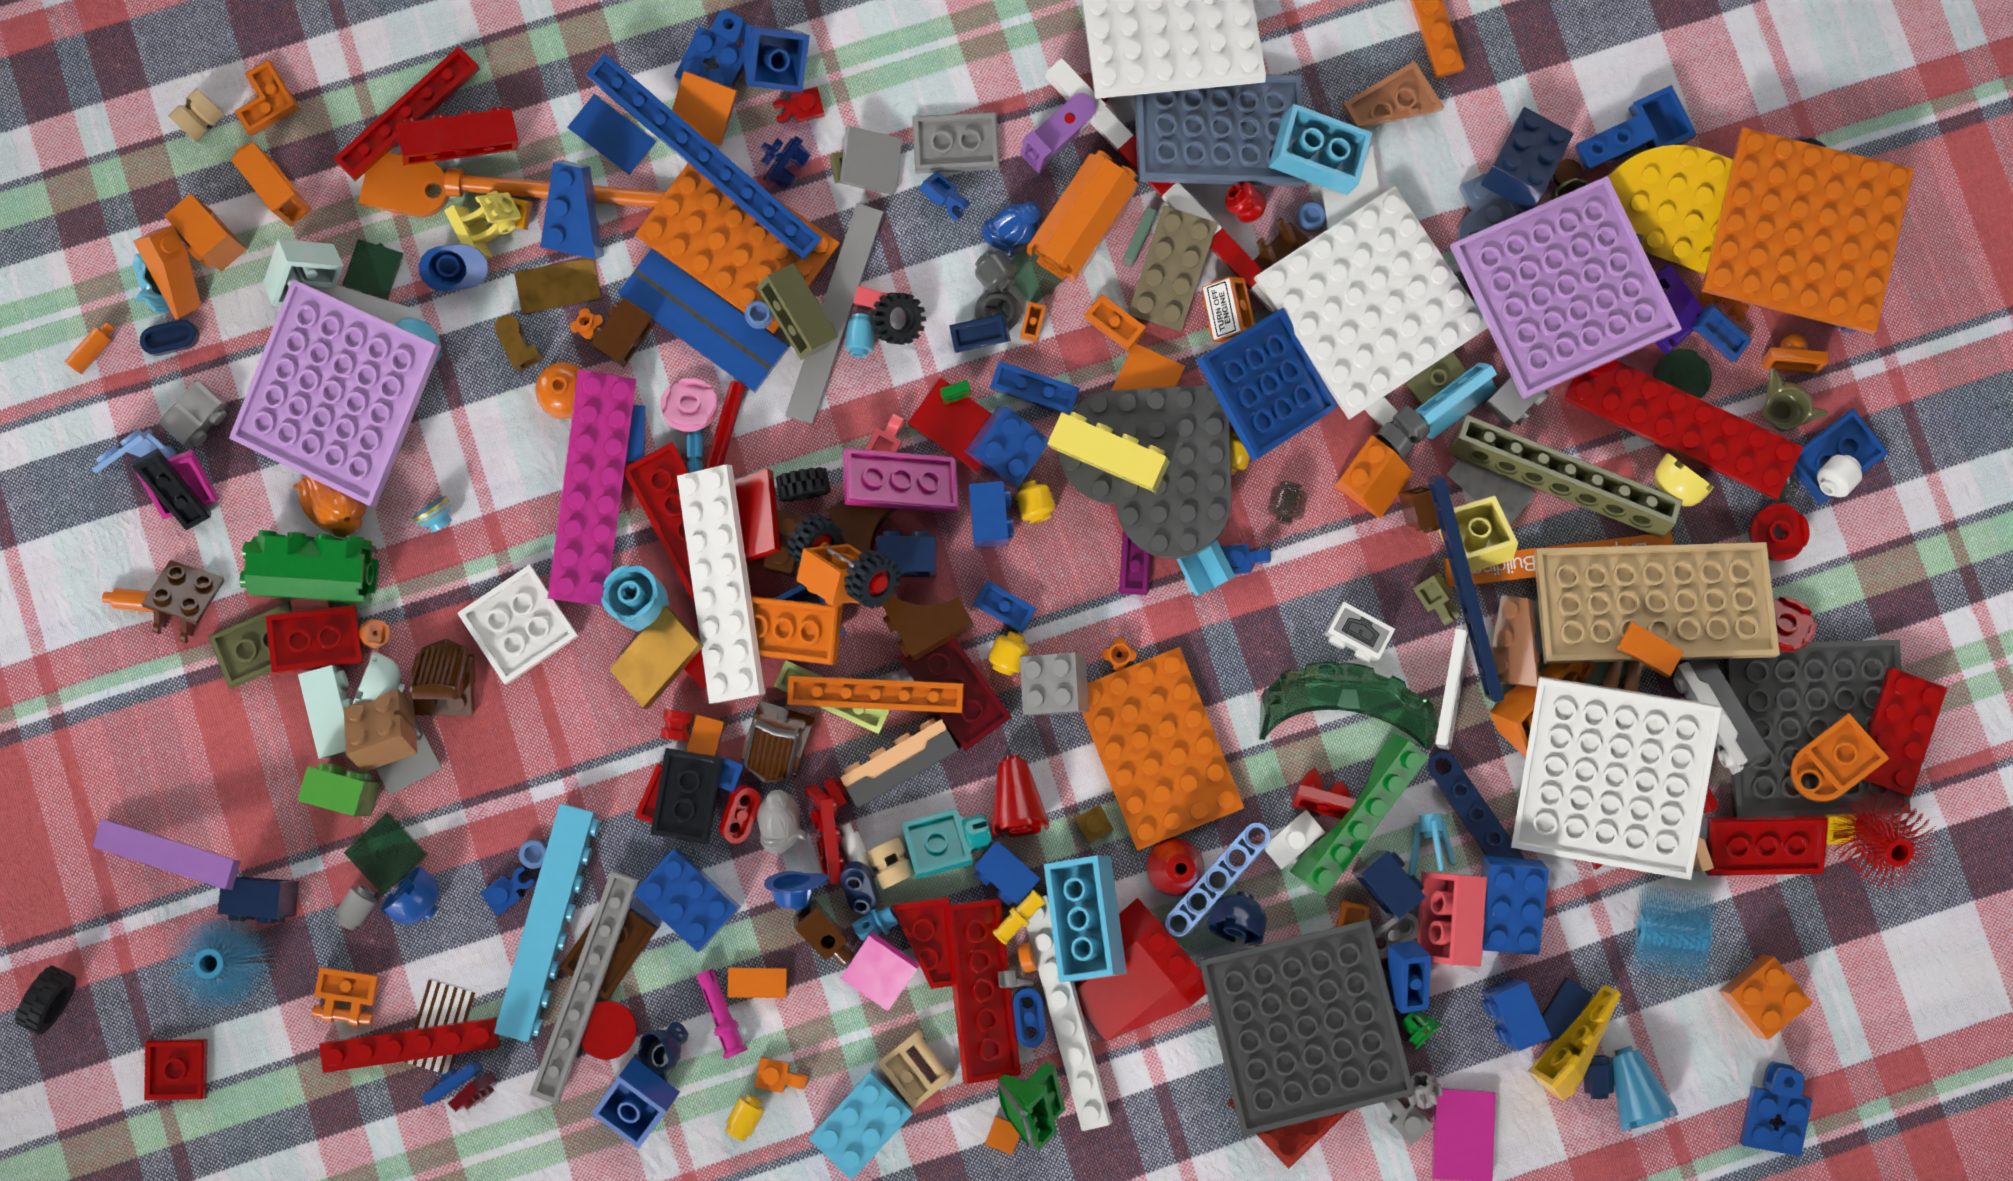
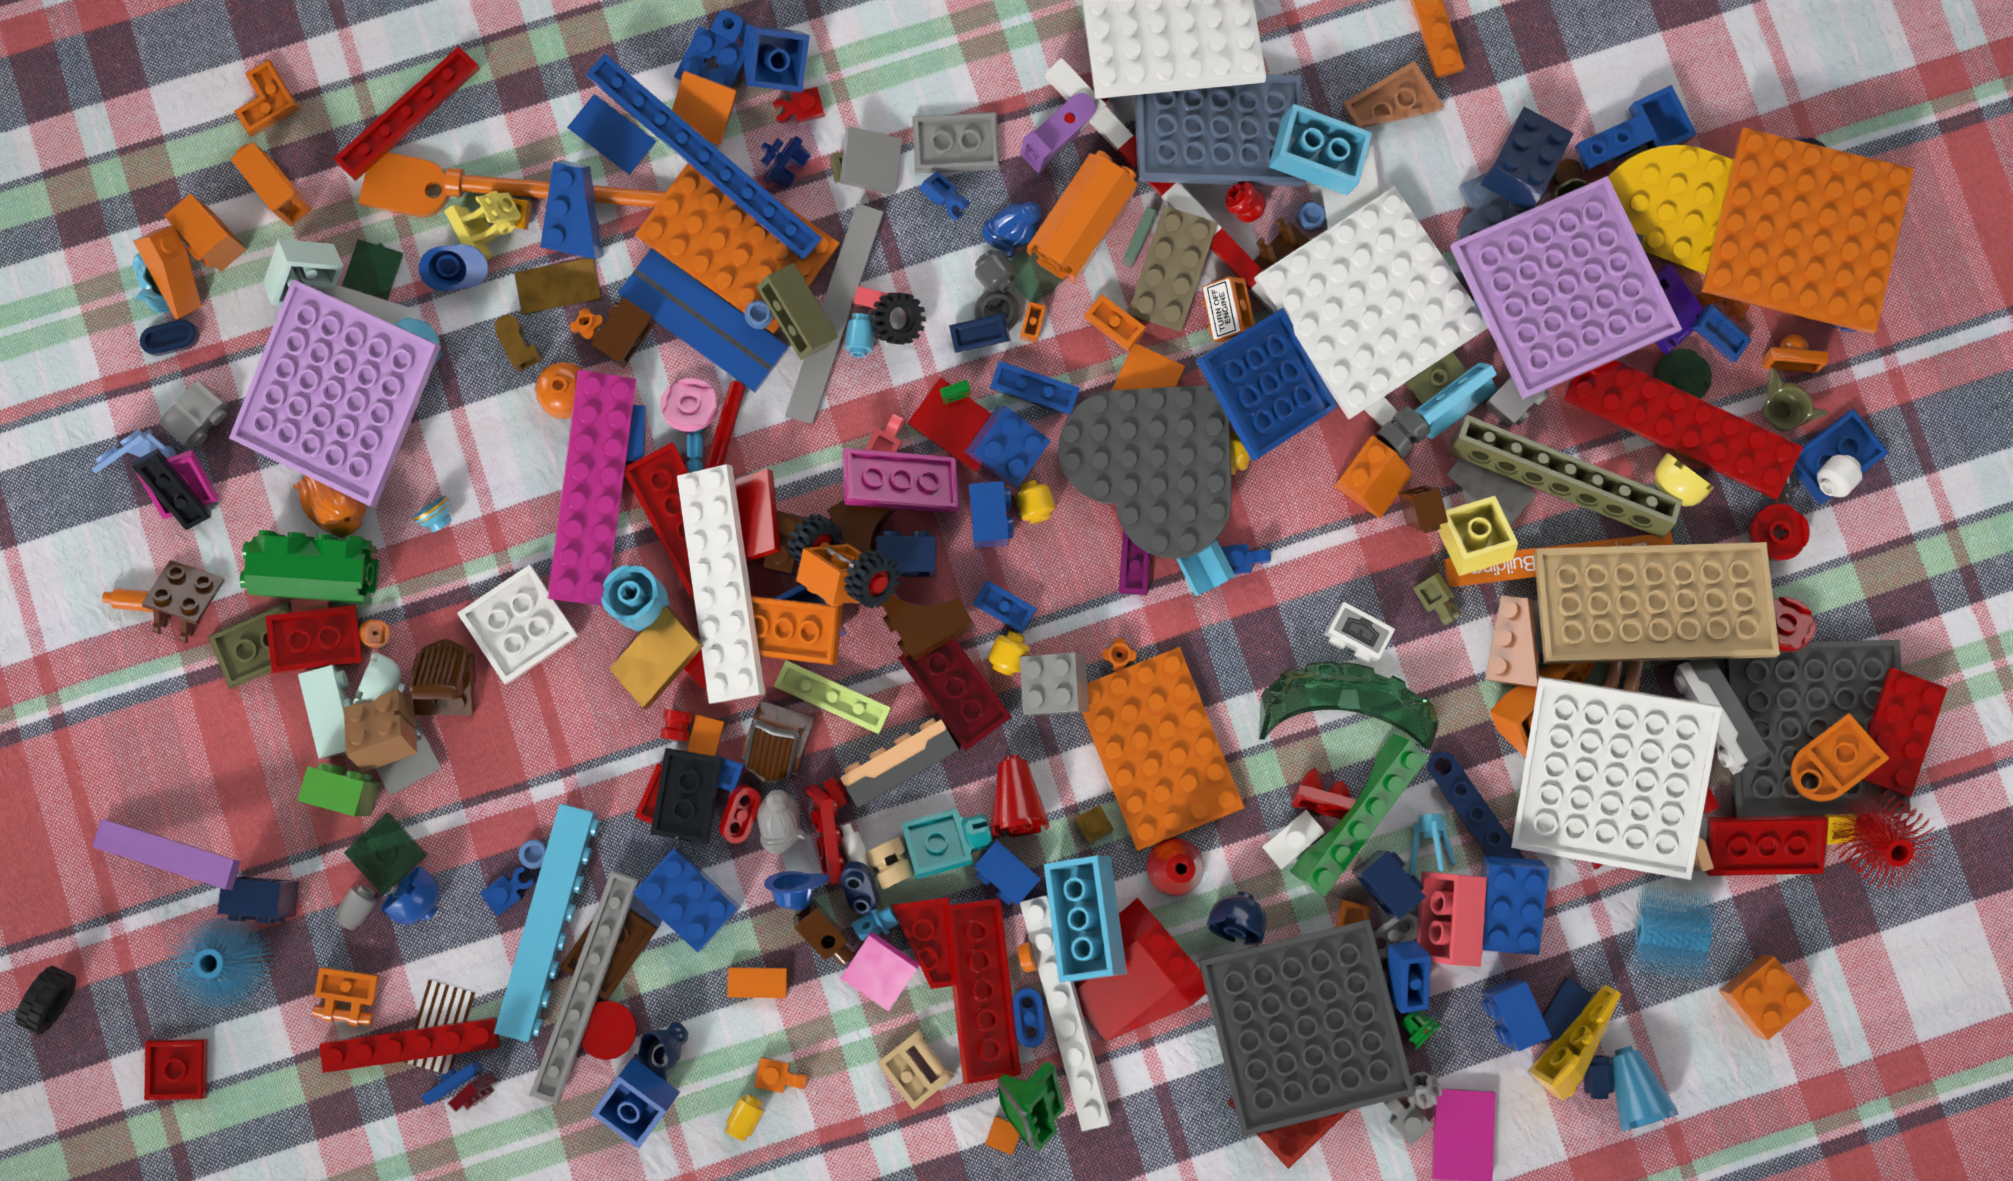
(90, 348): orange cylinder -> none
(196, 115): tan wheel -> none
(456, 136): red brick -> none
(726, 1027): dark pink pin -> none
(803, 484): black tyre -> none
(861, 1124): medium azure brick -> none
(875, 694): orange plate -> none
(1008, 979): light grey hand -> none
(1019, 917): yellow pin -> none
(1108, 451): light yellow brick -> none
(1205, 887): light blue beam -> none
(1287, 502): clear smoke head -> none
(1453, 689): white tile -> none
(1465, 587): dark blue tile -> none
(1649, 650): orange tile -> none
(1780, 1096): blue plate -> none

